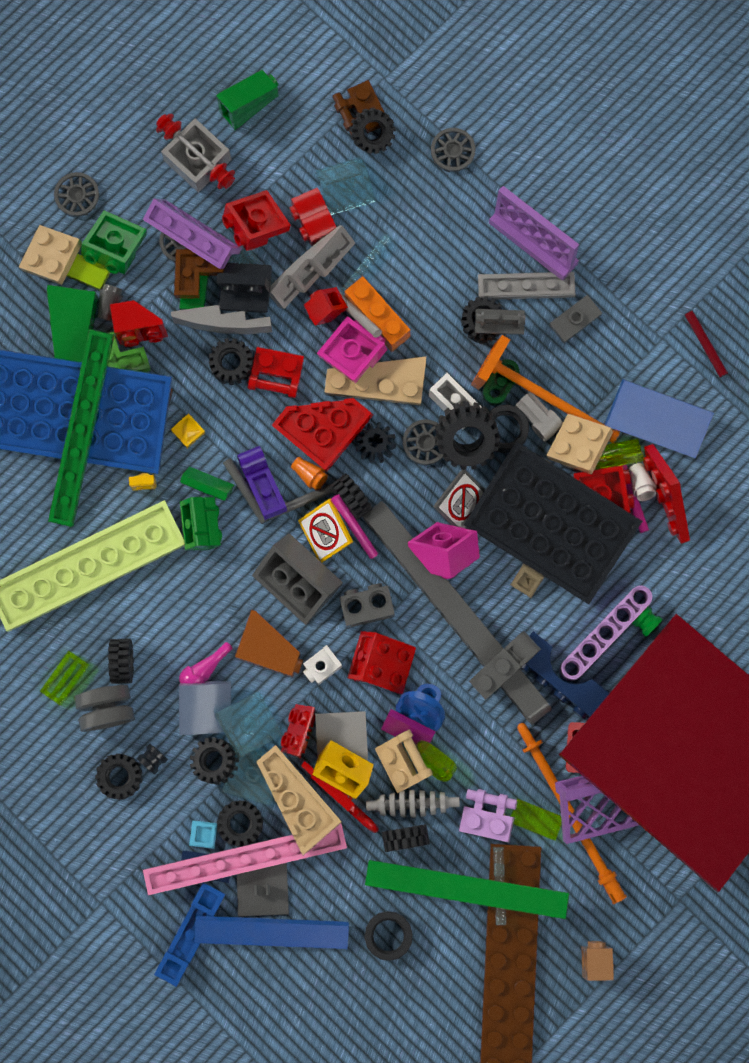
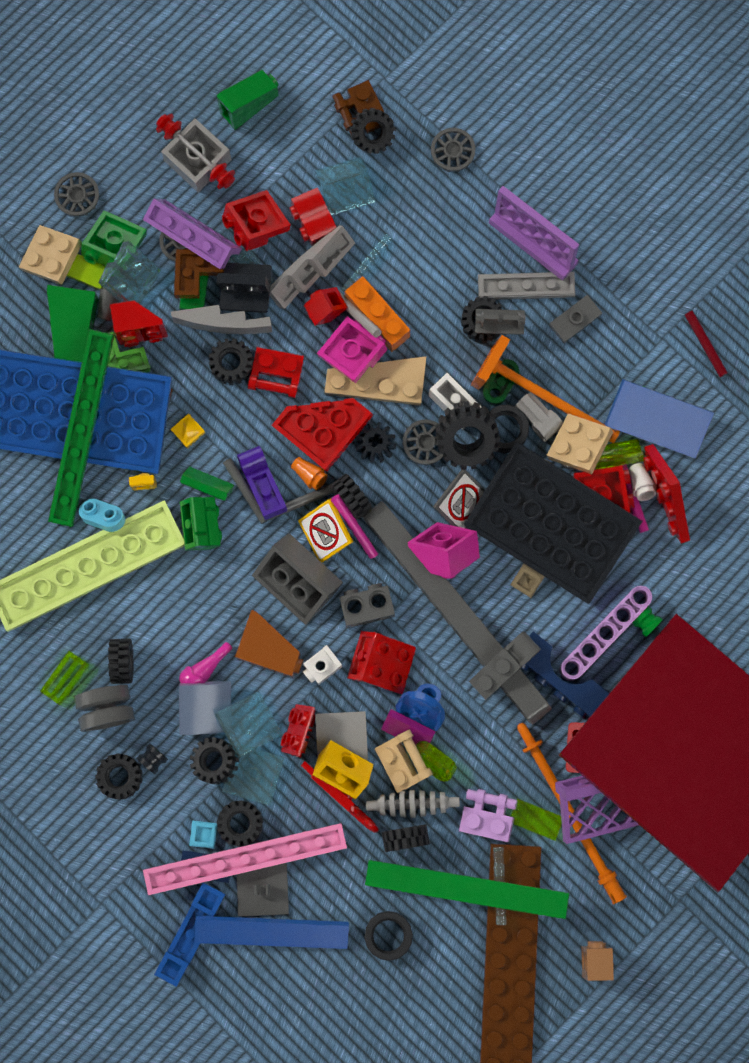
(99, 515): none -> medium azure plate
(129, 275): none -> clear light blue slope
(299, 803): tan wing -> none

